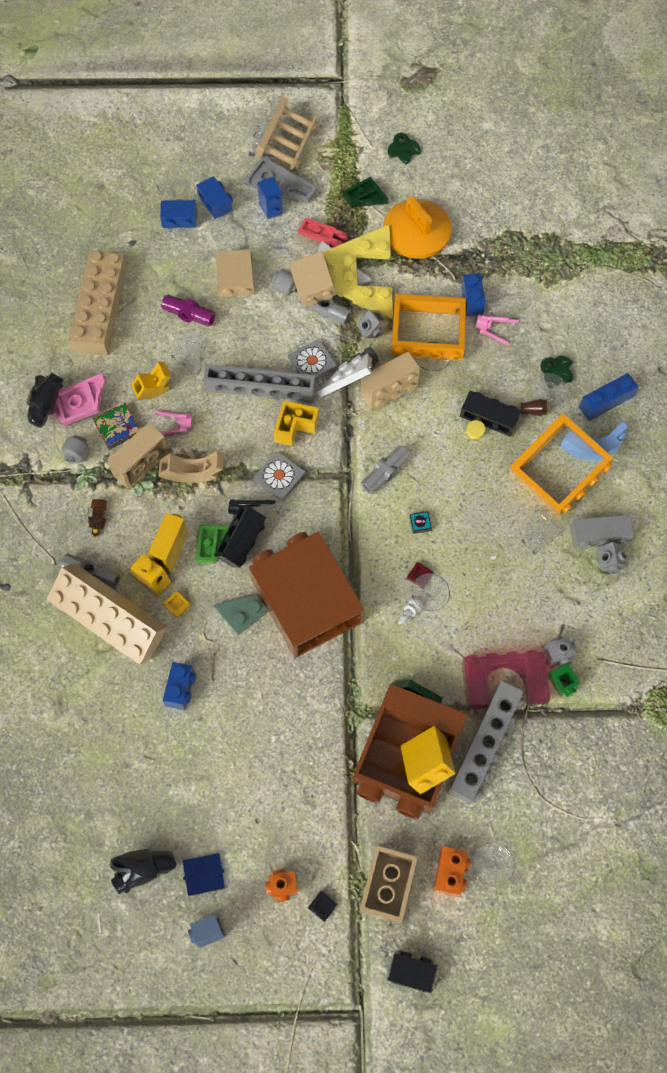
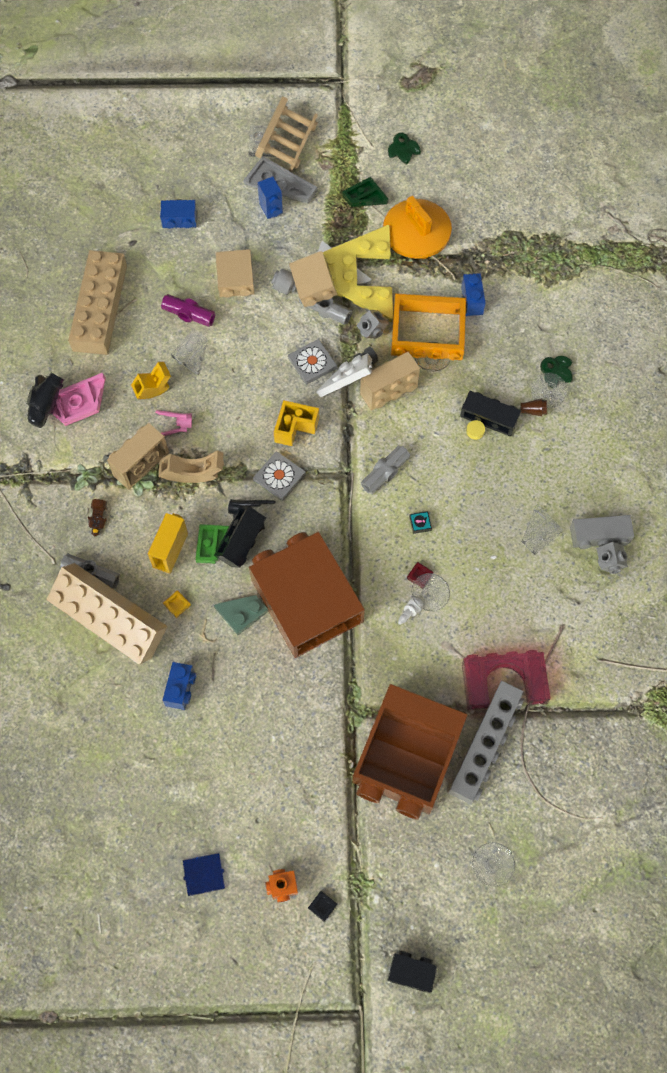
(74, 449): light grey head -> none
(116, 425): tile -> none
(140, 868): black animal -> none
(148, 572): yellow torso -> none
(206, 931): sand blue brick -> none
(214, 197): blue brick -> none
(259, 382): light grey brick -> none
(322, 232): coral hinge -> none
(388, 885): tan brick -> none
(414, 687): dark green wing -> none
(427, 760): yellow brick -> none
(451, 871): orange brick -> none
(484, 322): bright pink plant -> none
(560, 651): light grey brick -> none
(564, 674): green brick -> none
(579, 492): light orange window -> none
(608, 396): blue brick -> none
(611, 444): light blue arch -> none

